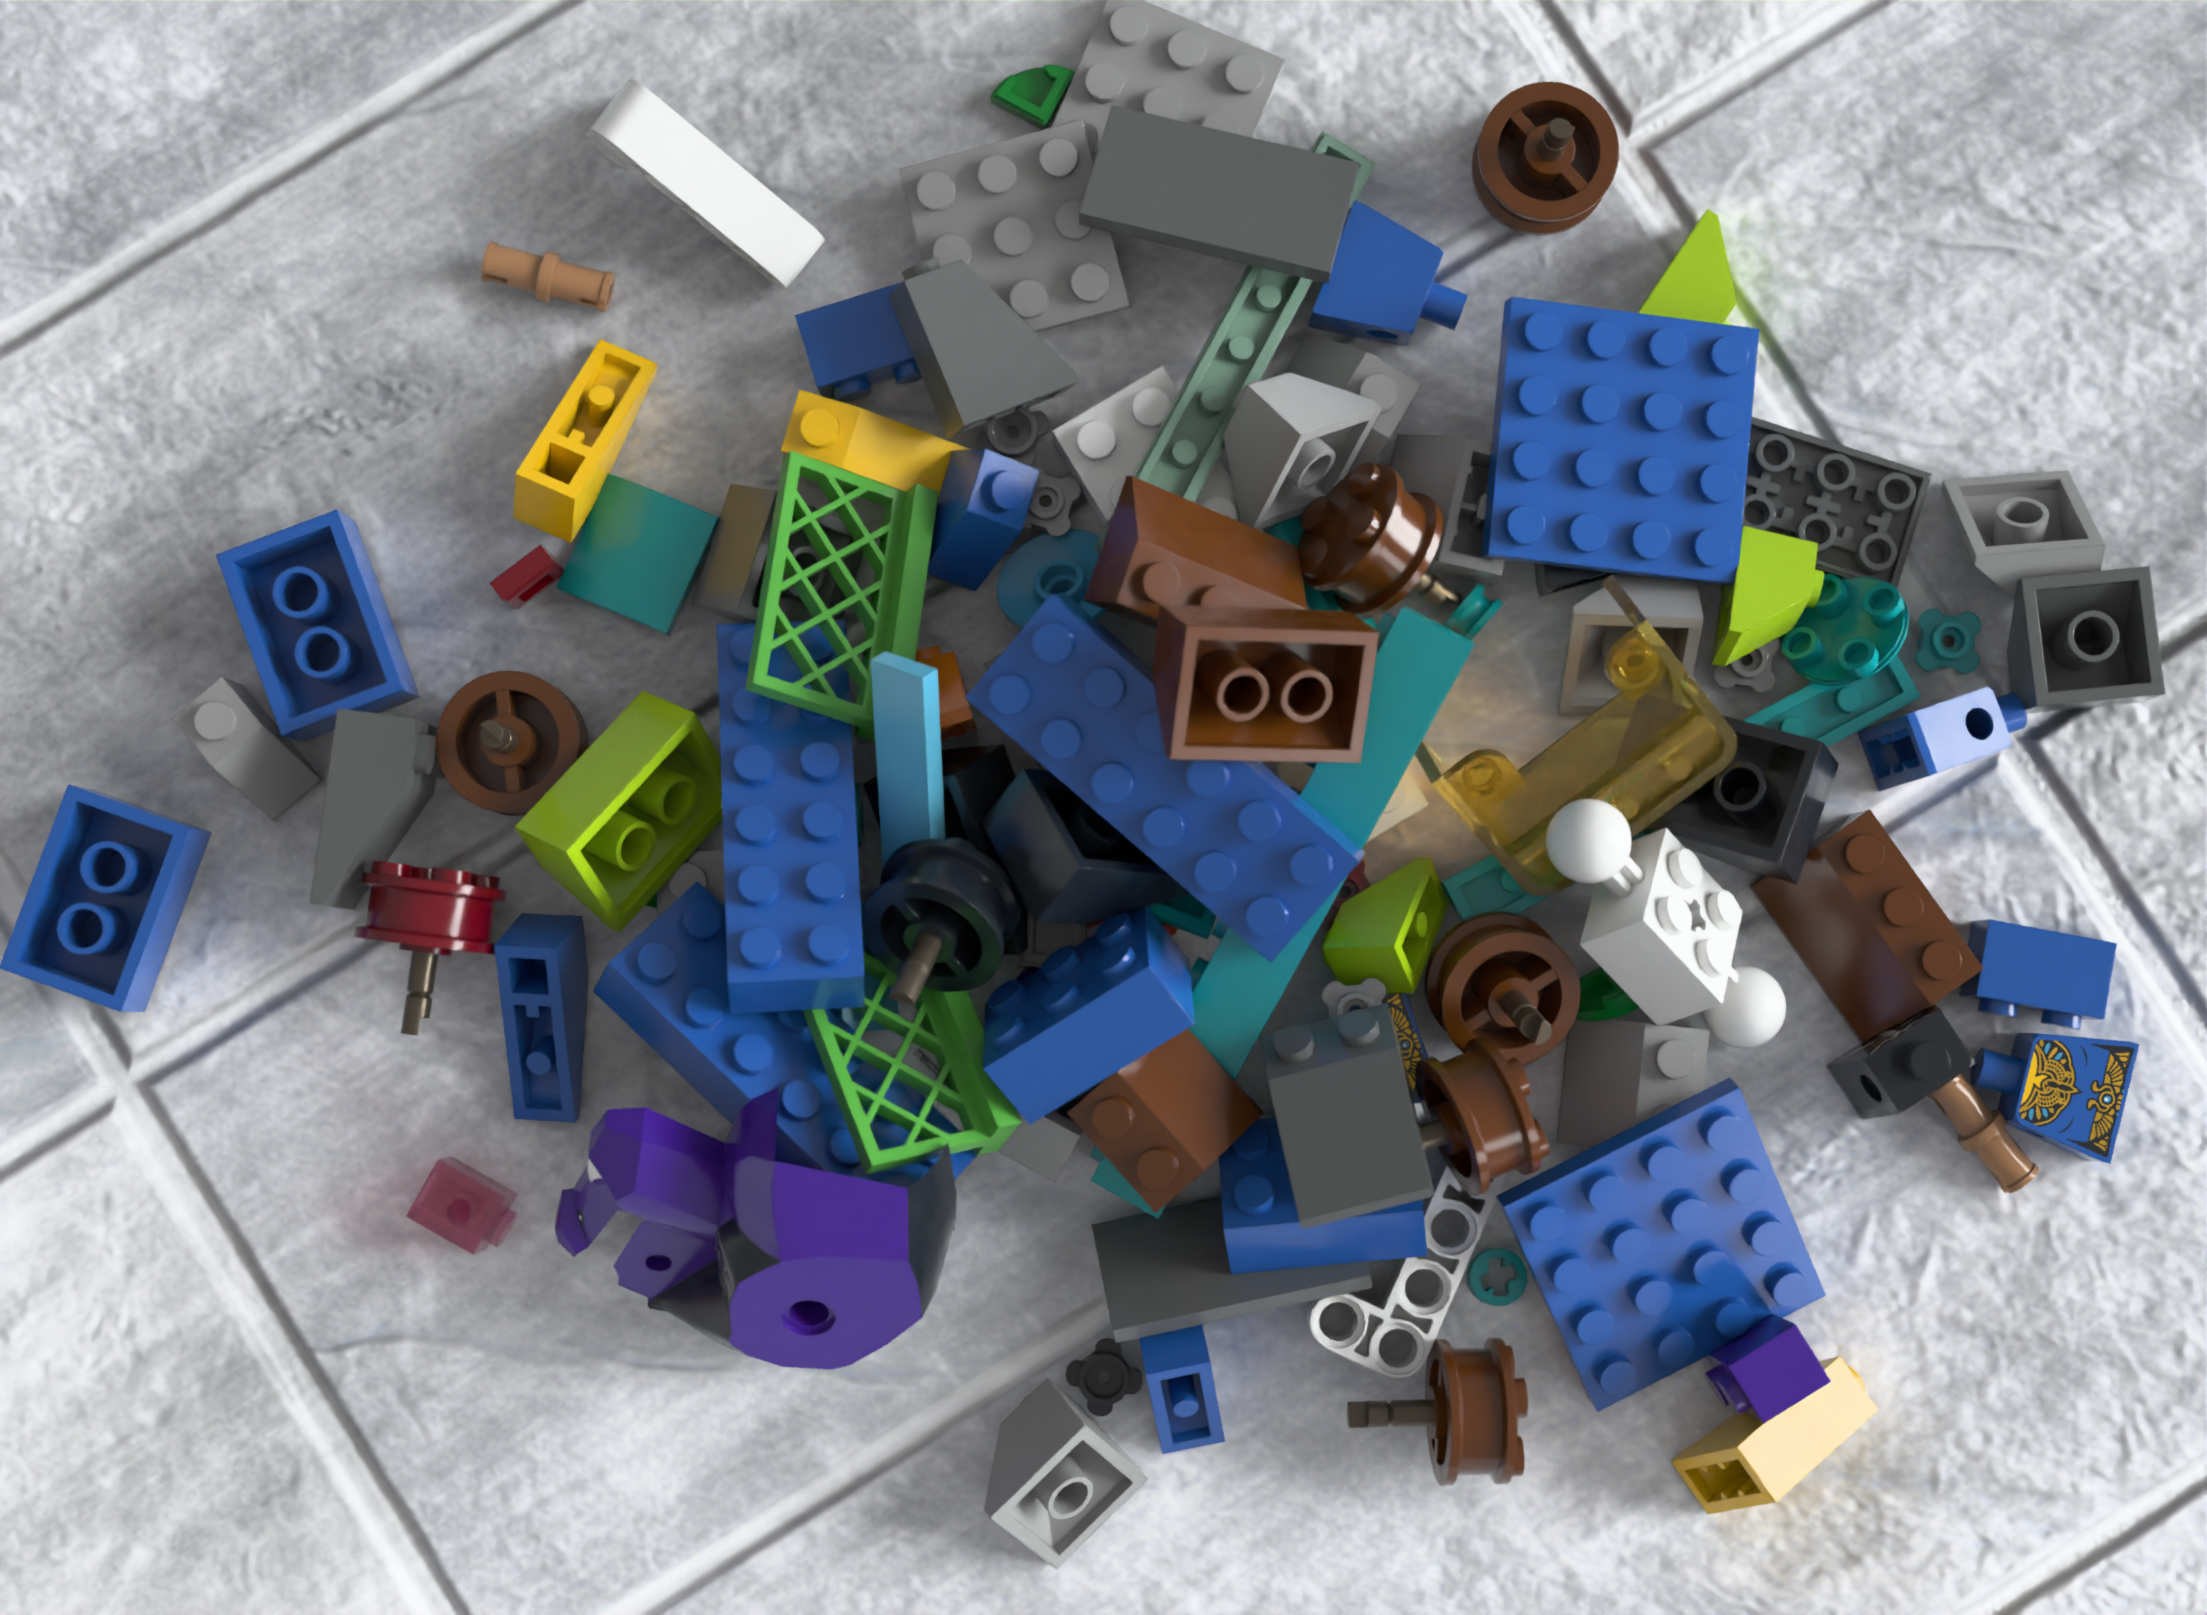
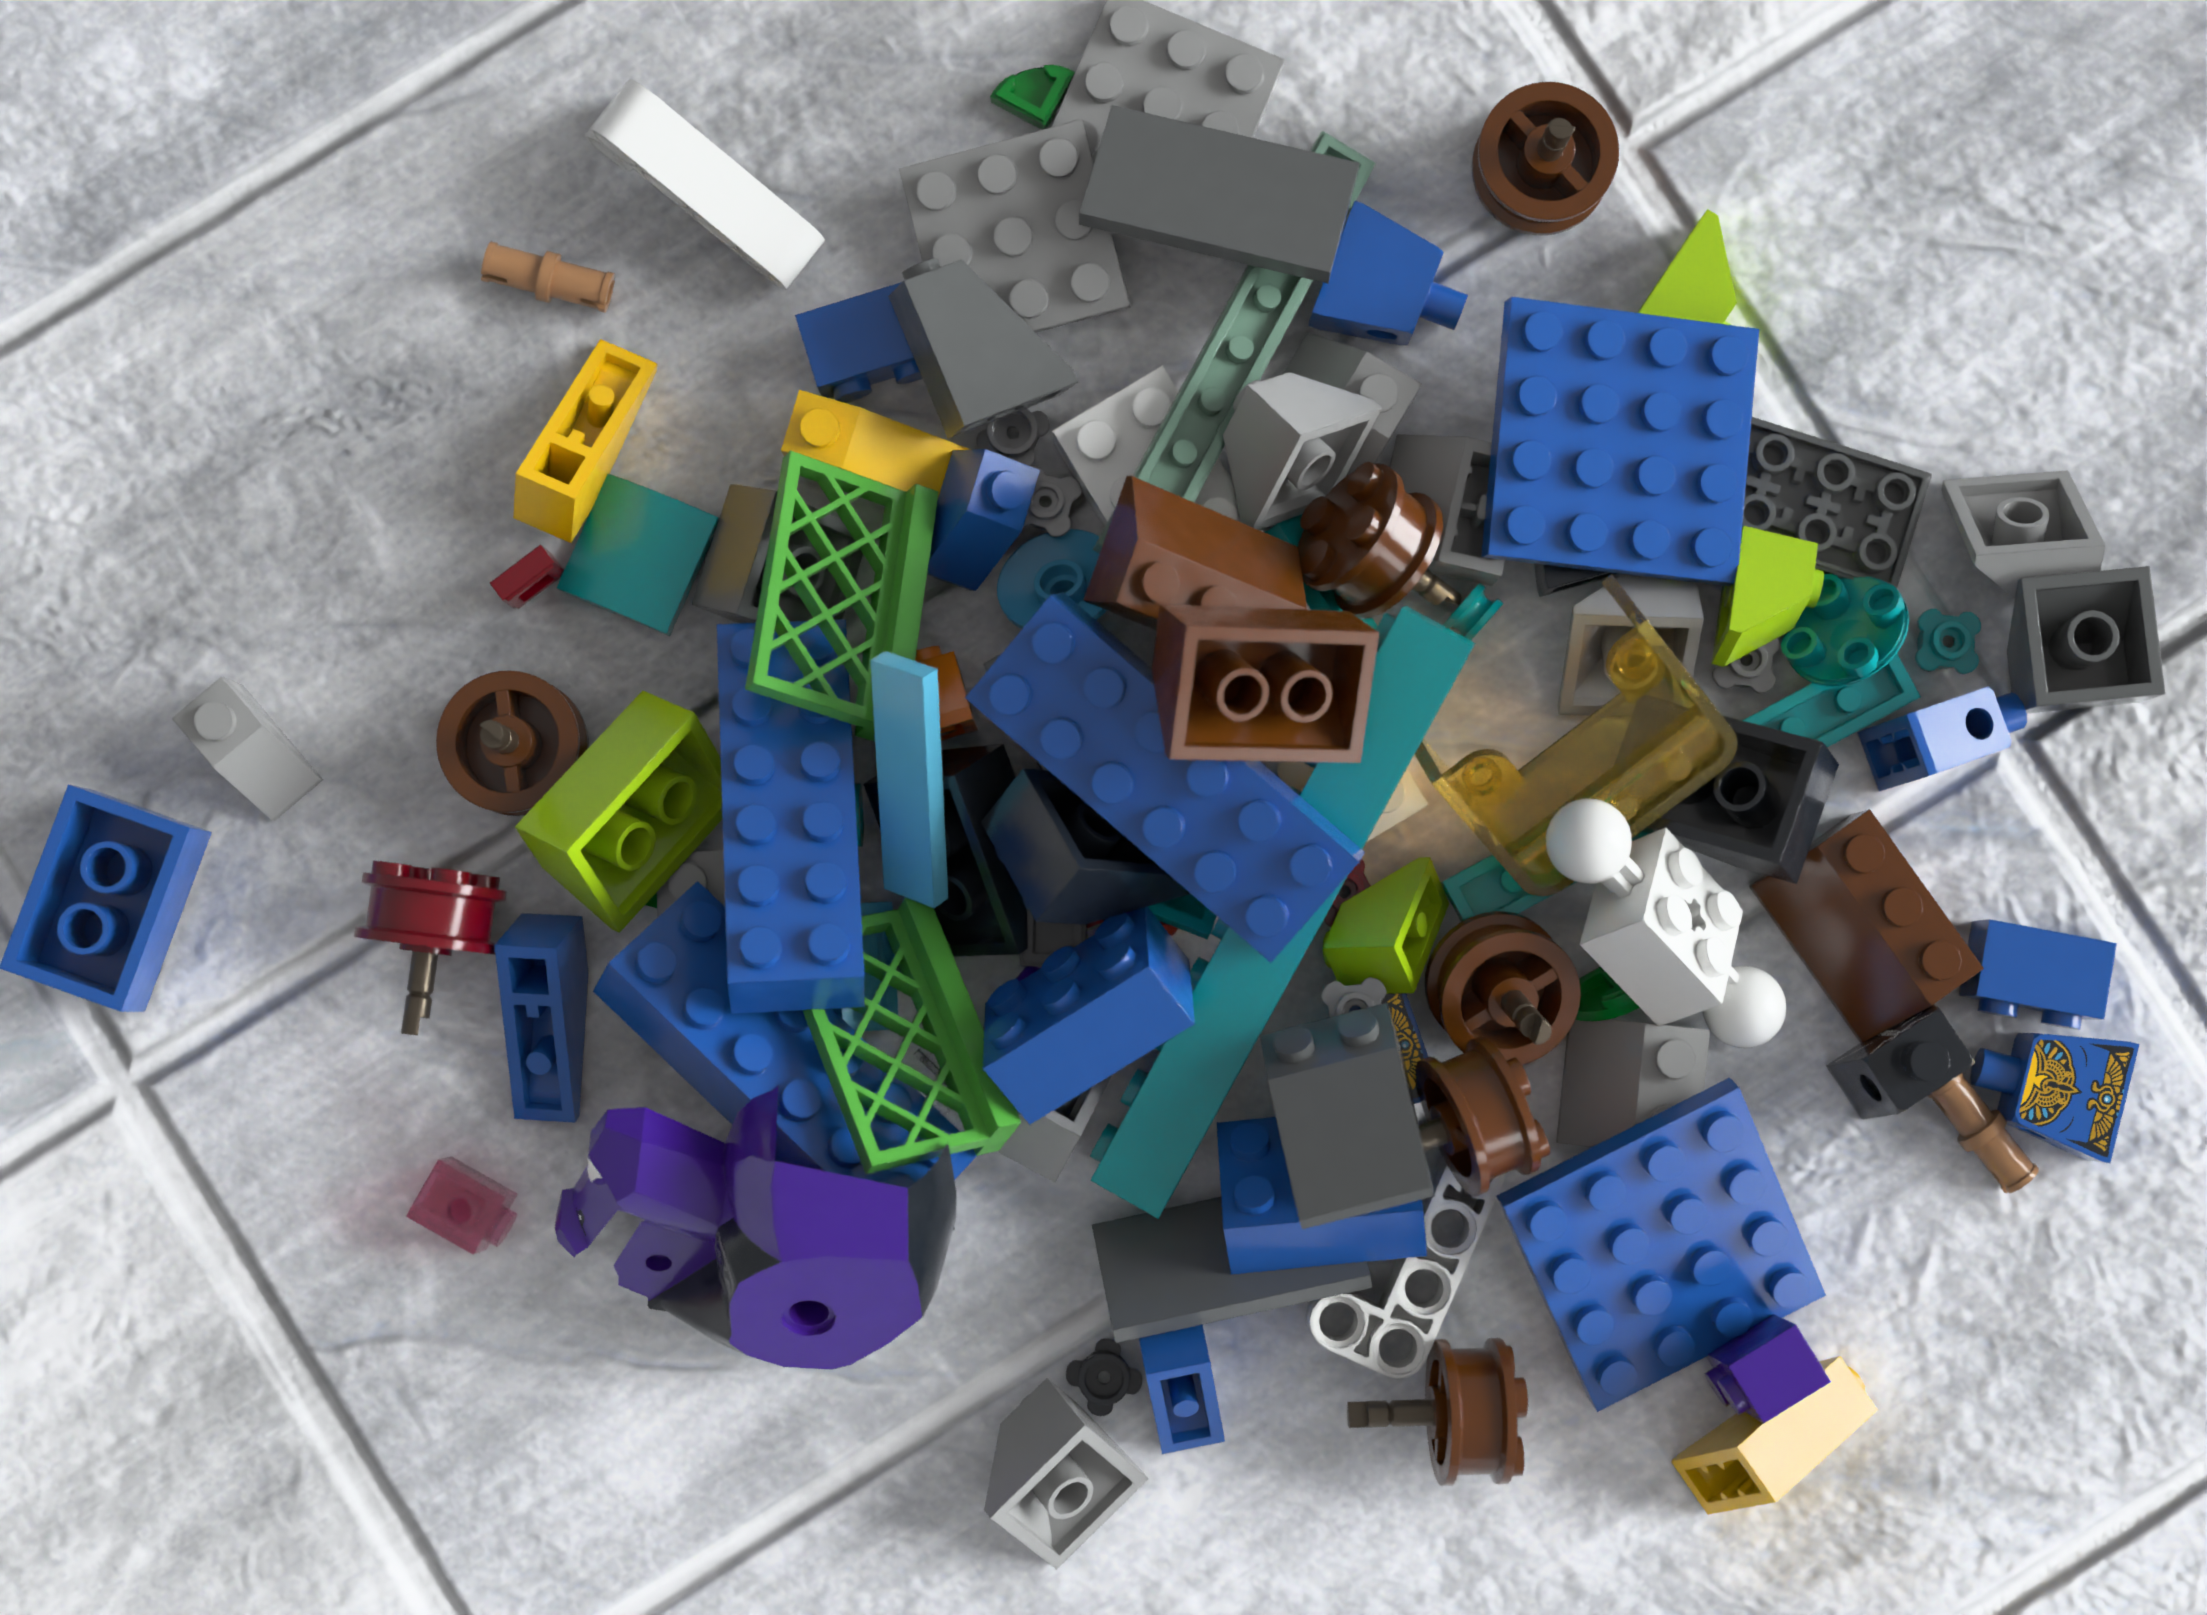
(317, 624): blue brick -> none
(374, 792): dark grey slope -> none
(940, 917): black wheel -> none
(1166, 1117): reddish brown slope -> none
(1513, 1287): teal bush -> none

